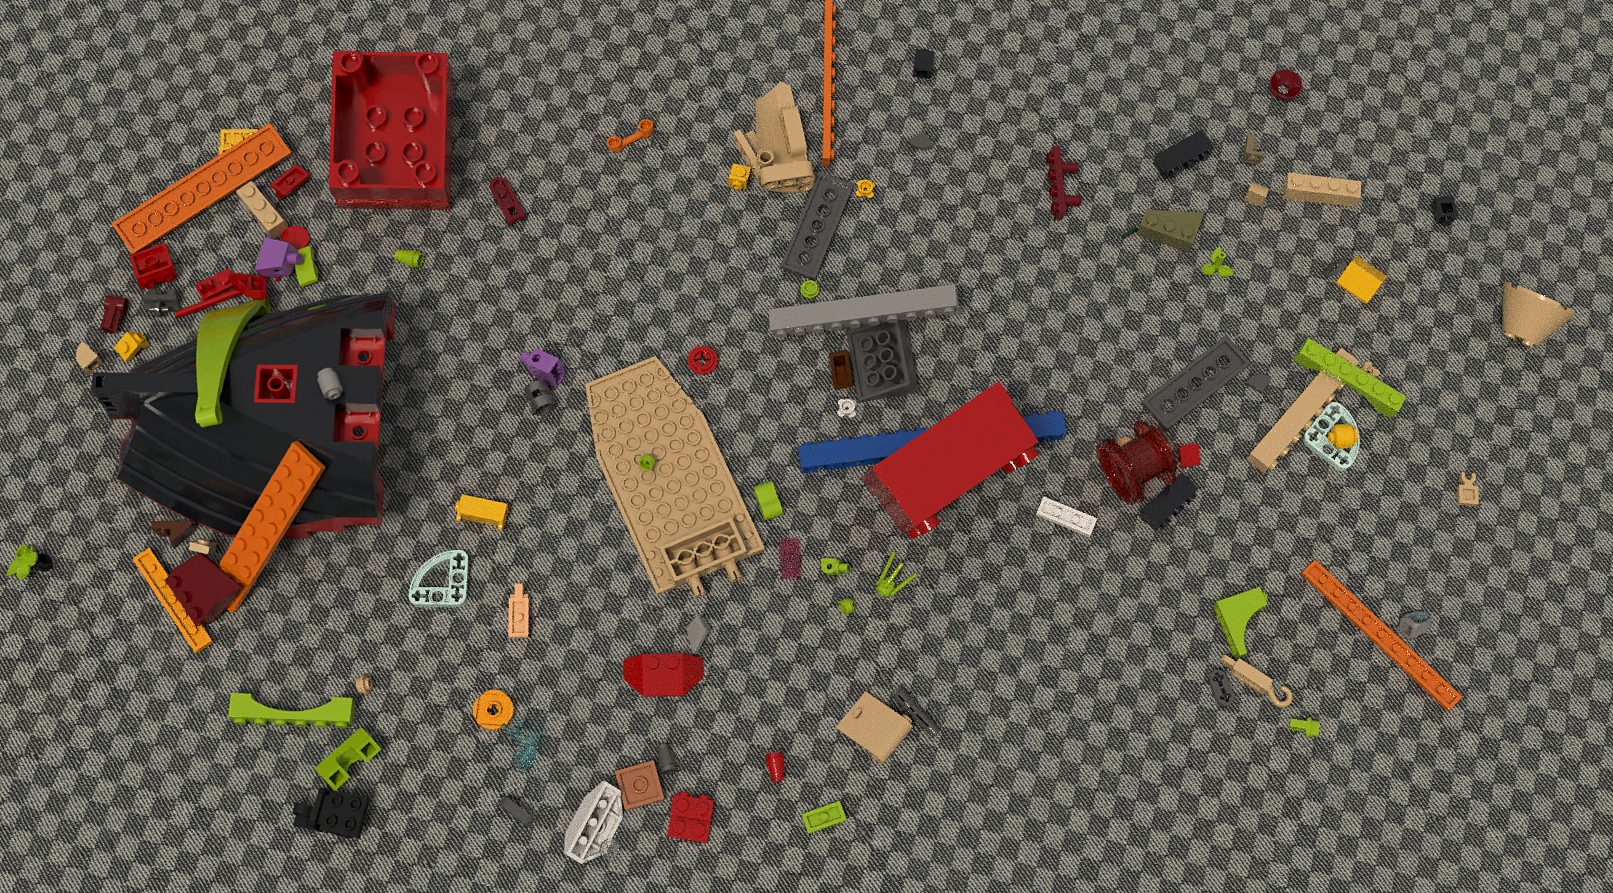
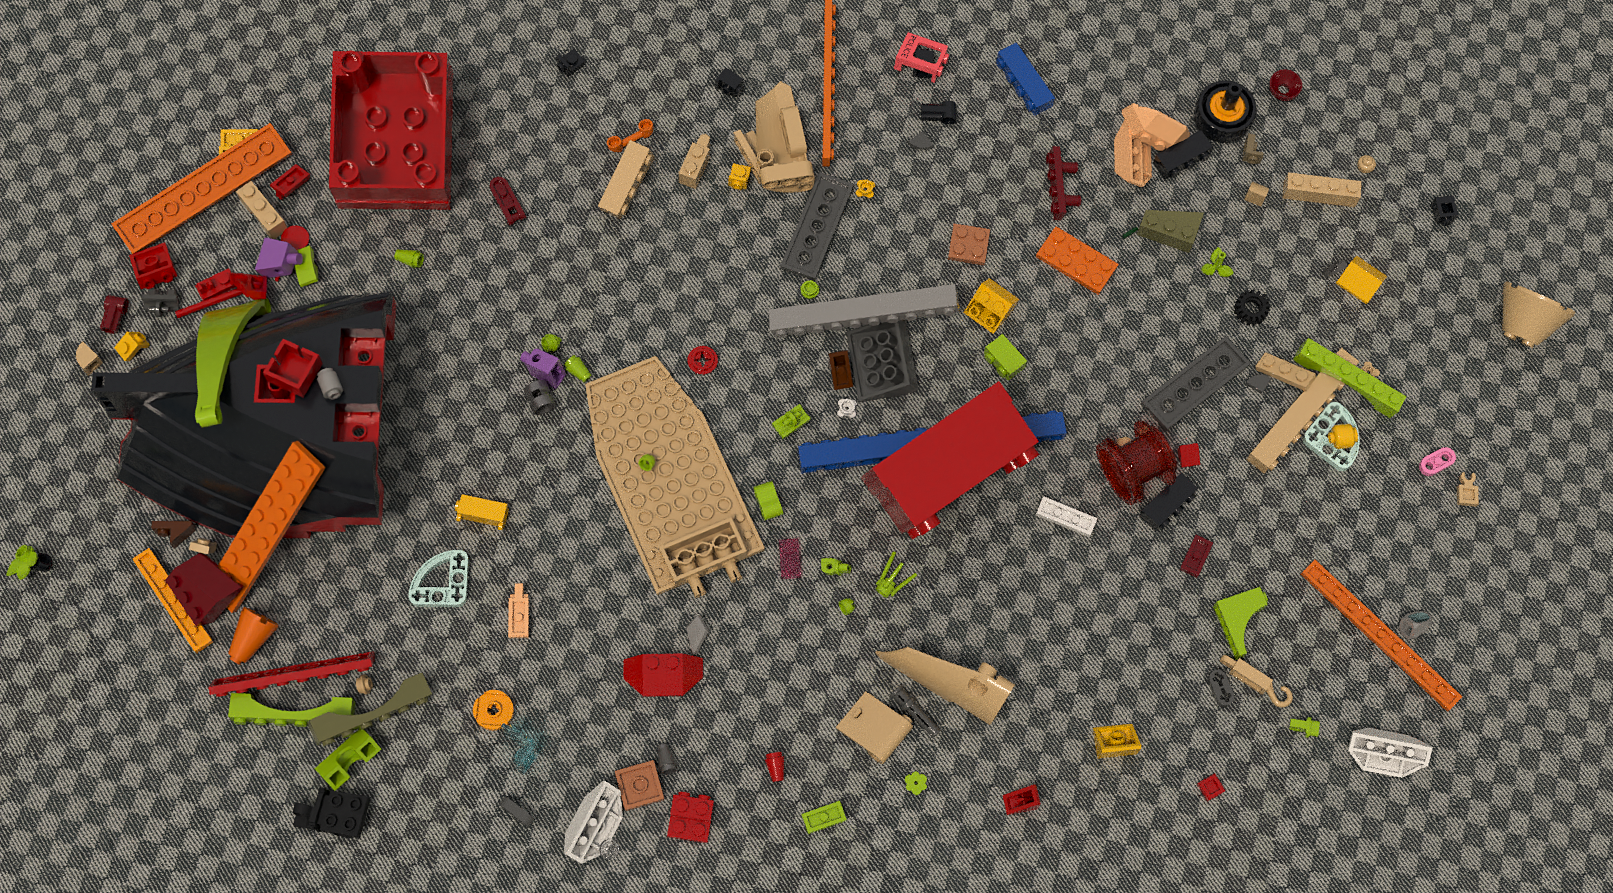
(250, 635): none -> orange cone
(294, 372): none -> red piece
(299, 672): none -> red plate
(331, 725): none -> olive arch
(550, 342): none -> lime plate
(570, 62): none -> black bracket
(577, 368): none -> lime cone
(626, 179): none -> tan wedge
(695, 162): none -> tan hinge
(729, 83): none -> black brick
(791, 421): none -> lime hips
(908, 48): none -> coral window
(915, 777): none -> lime plant
(944, 112): none -> black piece
(968, 244): none -> nougat plate
(968, 688): none -> tan panel
(991, 305): none -> yellow slope
(1004, 357): none -> lime brick
(1022, 800): none -> red slope
(1025, 79): none -> blue brick
(1077, 260): none -> orange plate
(1116, 741): none -> yellow slope
(1132, 157): none -> light nougat wedge
(1154, 127): none -> light nougat wedge
(1196, 556): none -> dark red plate
(1211, 787): none -> red tile
(1225, 111): none -> black wheel
(1259, 300): none -> black tyre
(1285, 371): none -> tan plate
(1366, 164): none -> tan plate
(1388, 752): none -> white wedge
(1435, 461): none -> bright pink plate

